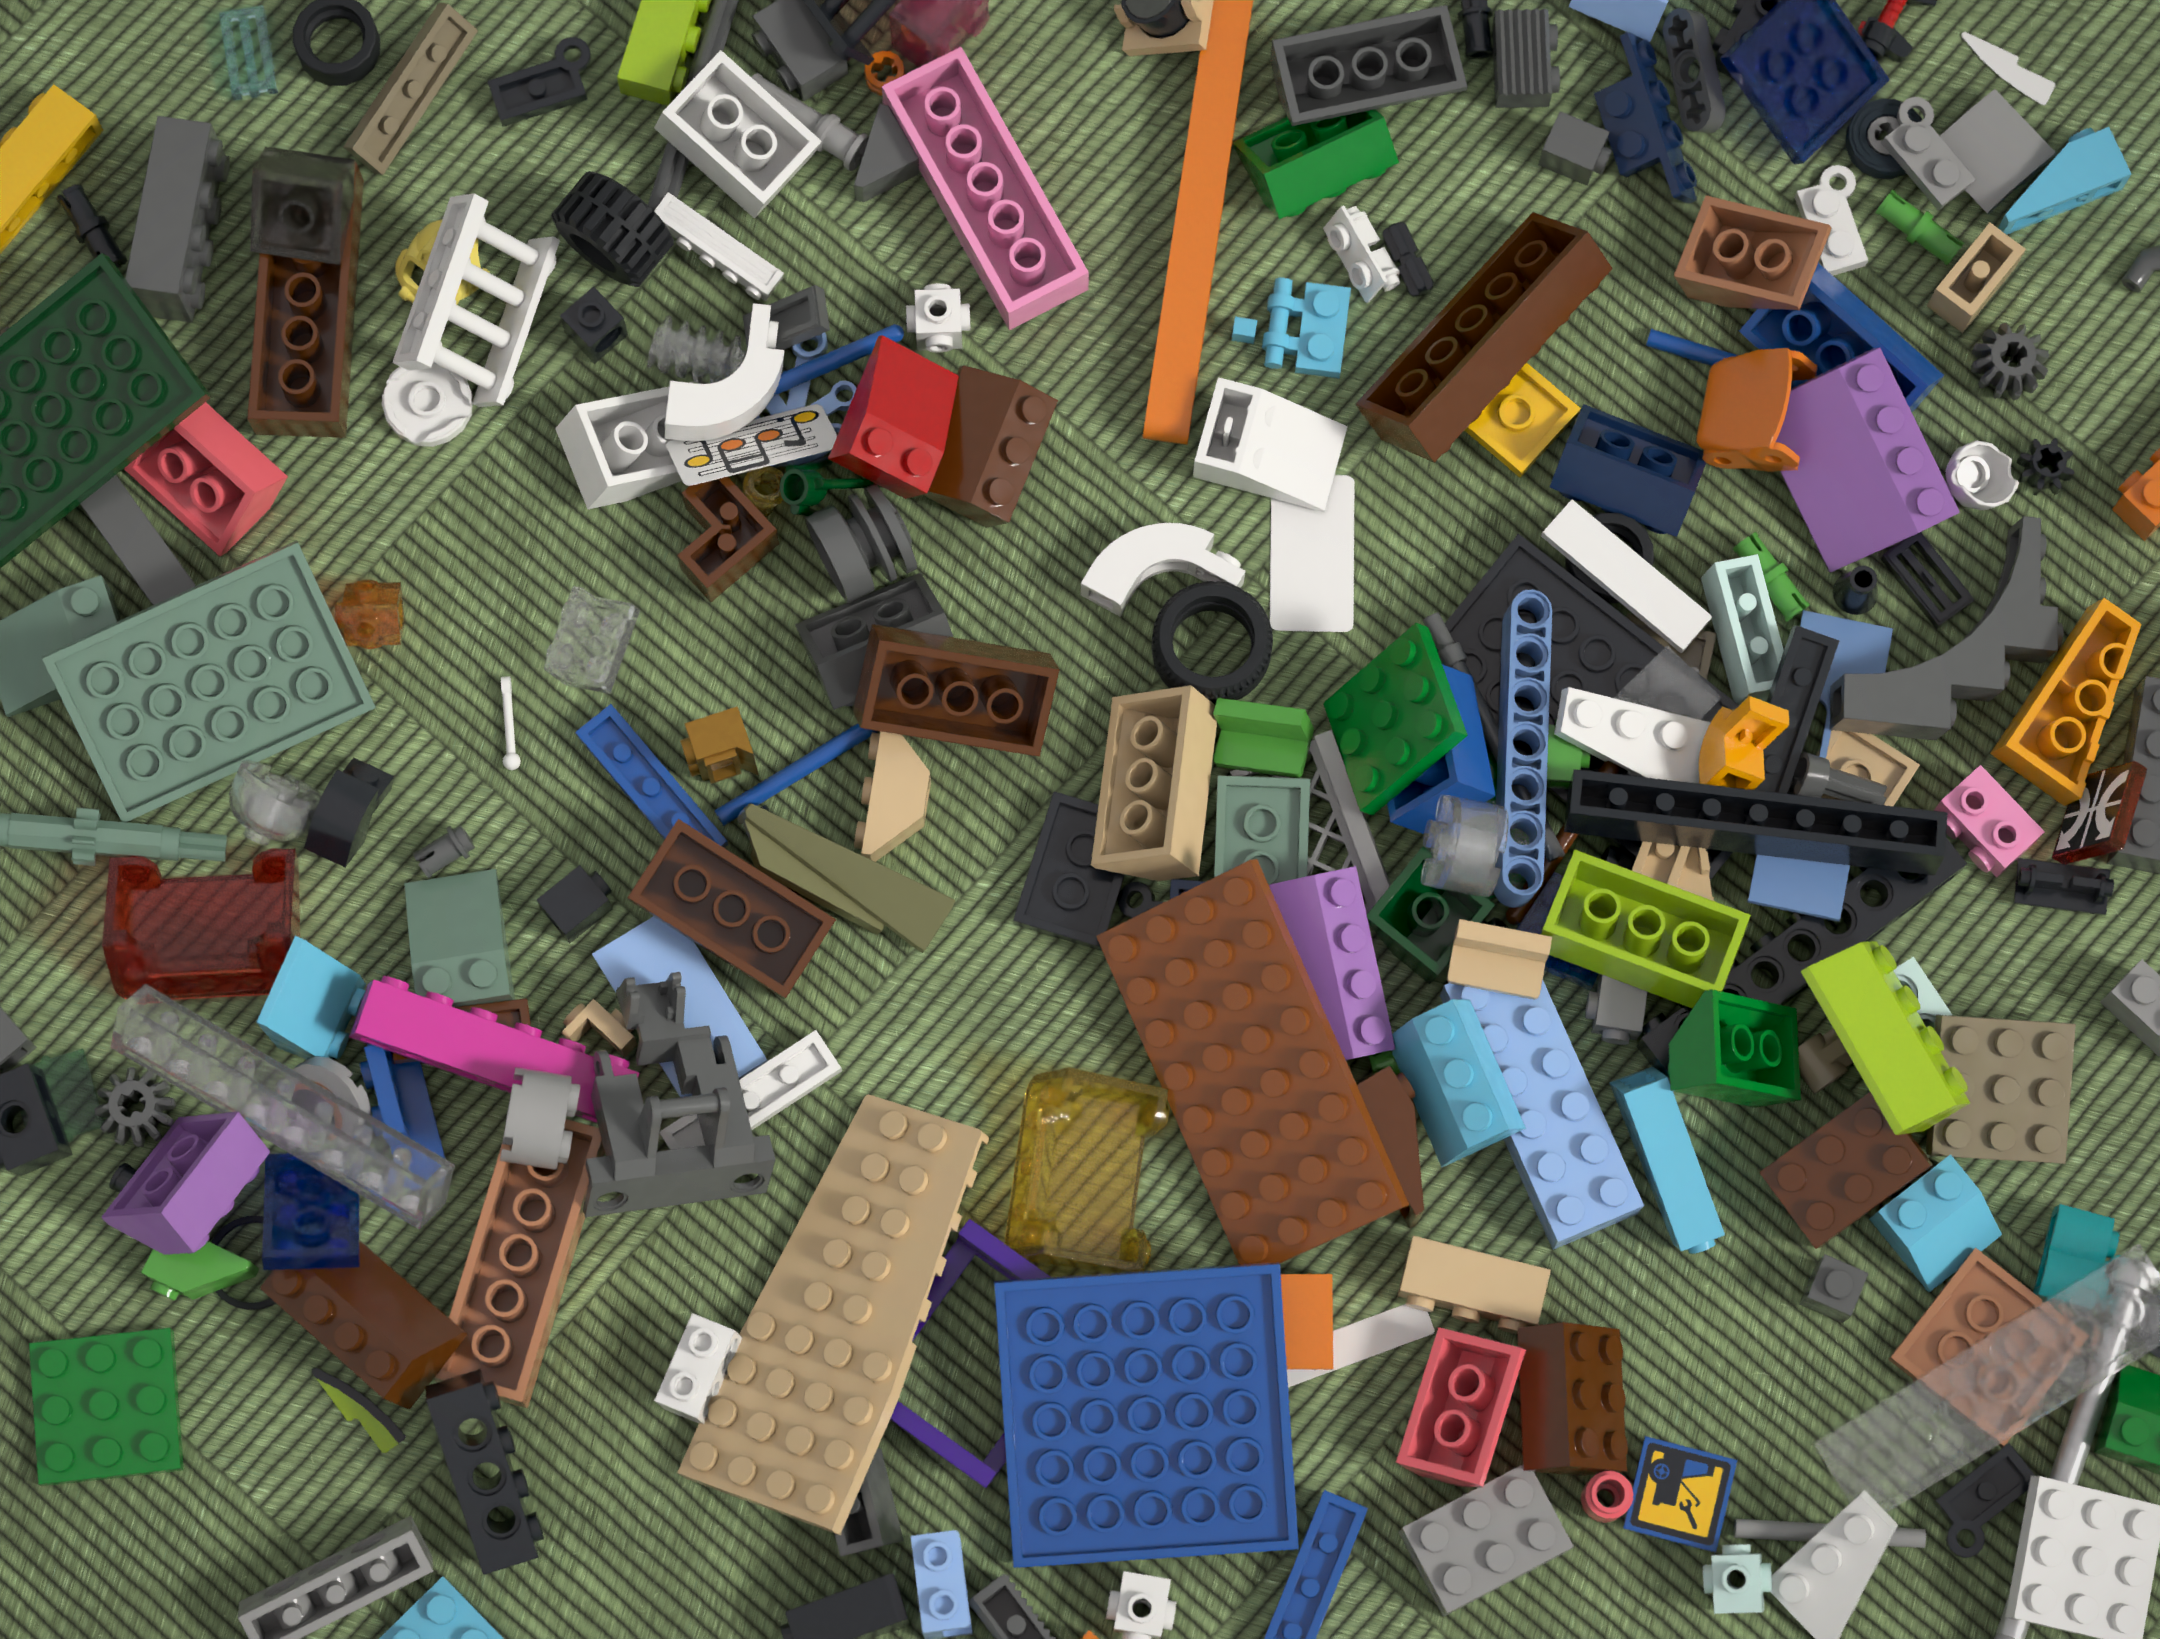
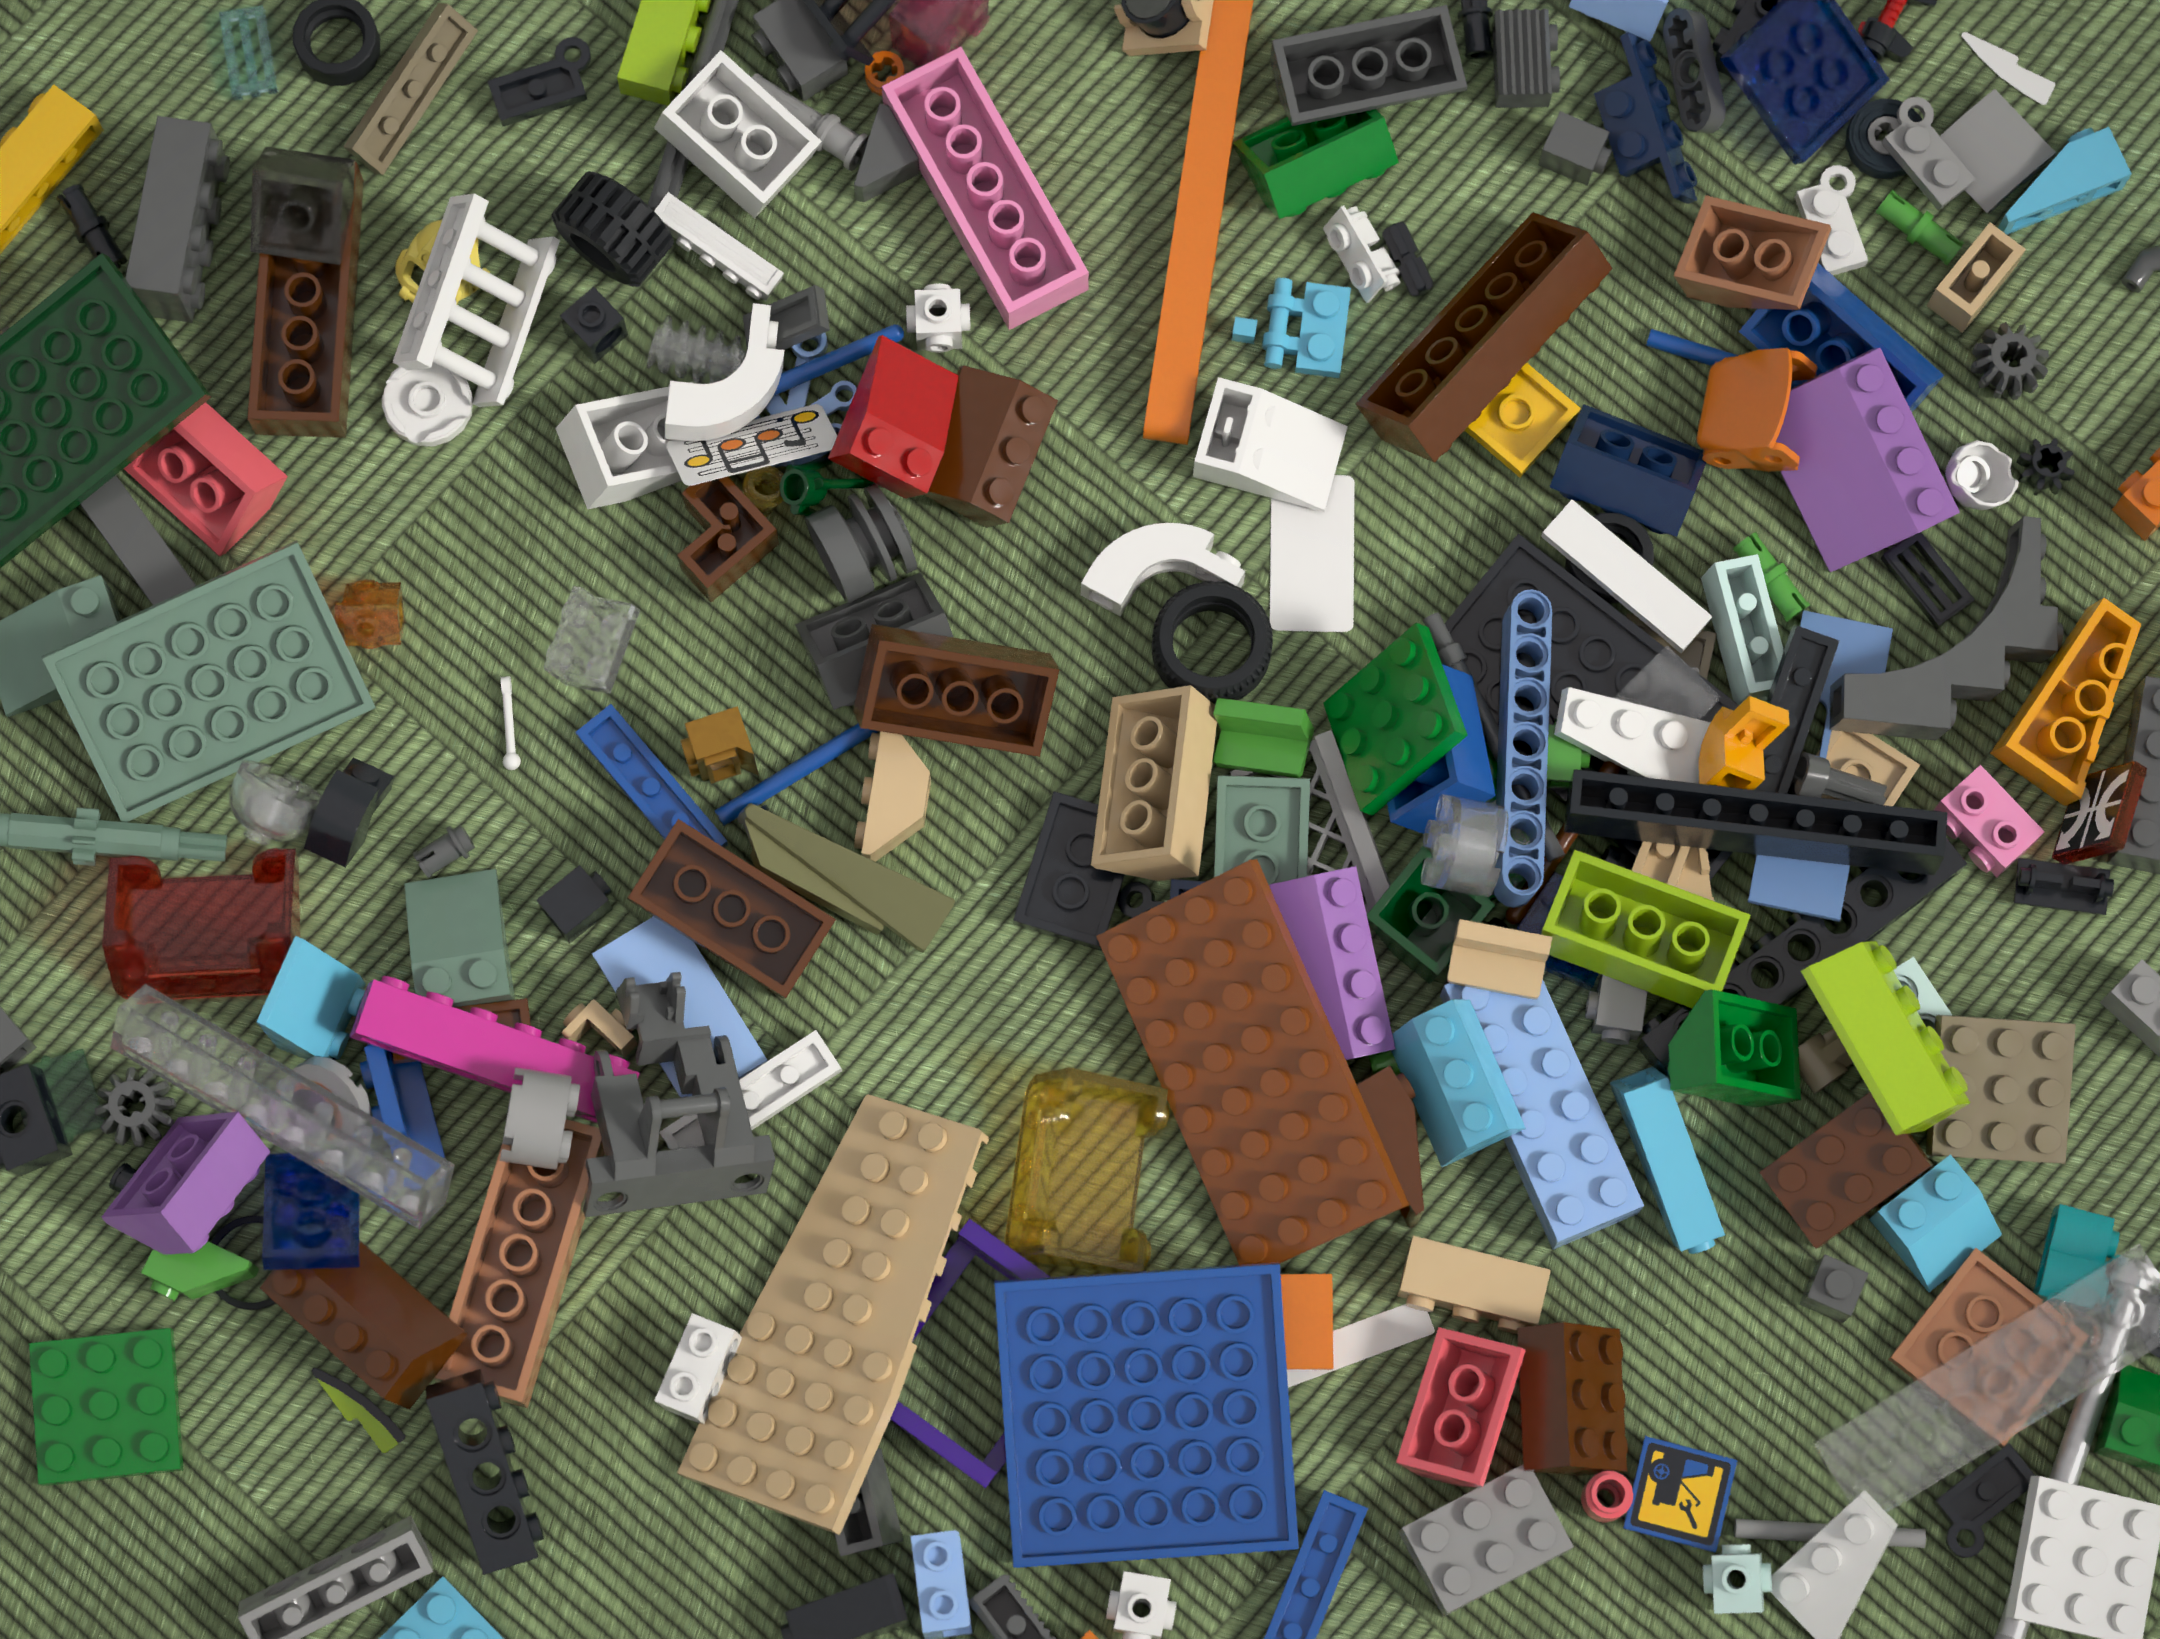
(1853, 598): black cone -> none

